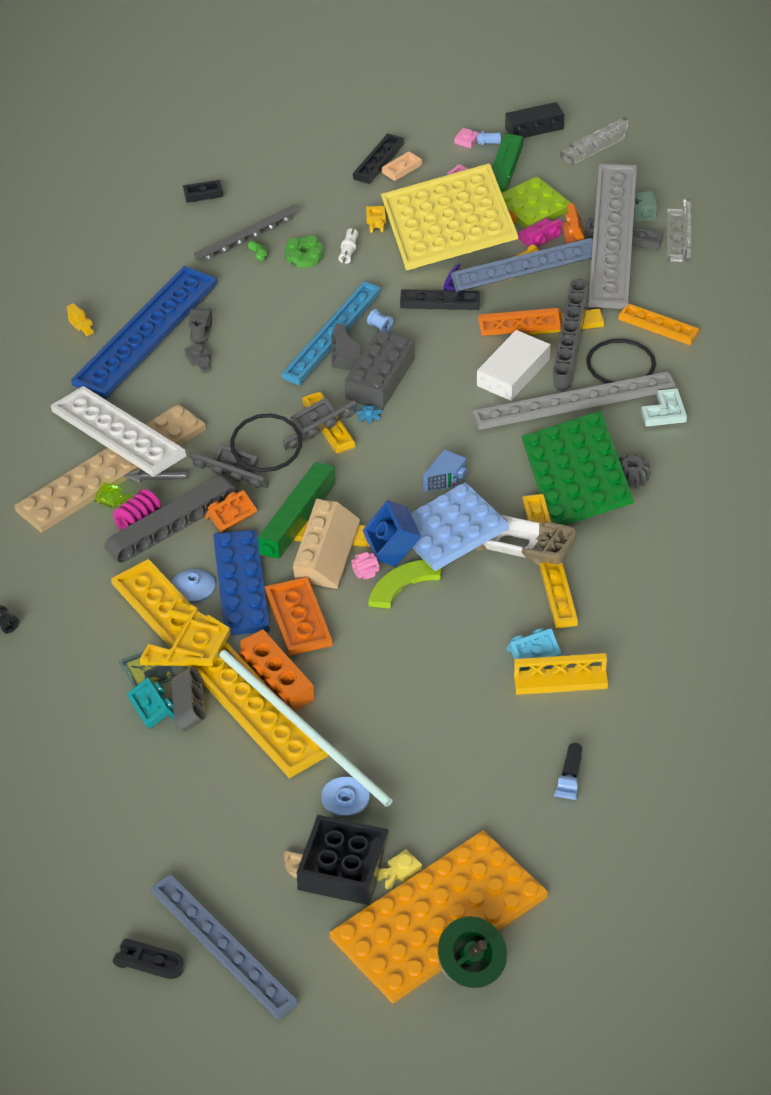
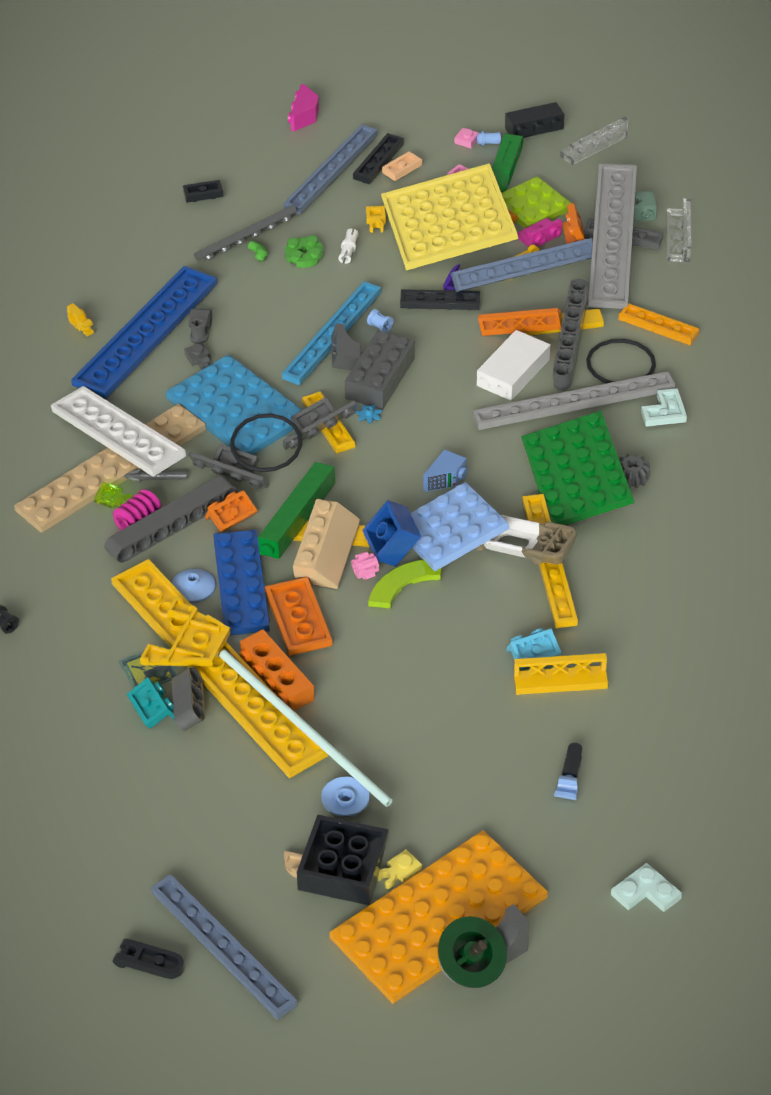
(228, 395): none -> dark azure plate
(304, 109): none -> dark pink slope
(331, 168): none -> sand blue plate
(515, 932): none -> dark grey arch
(649, 884): none -> light aqua plate

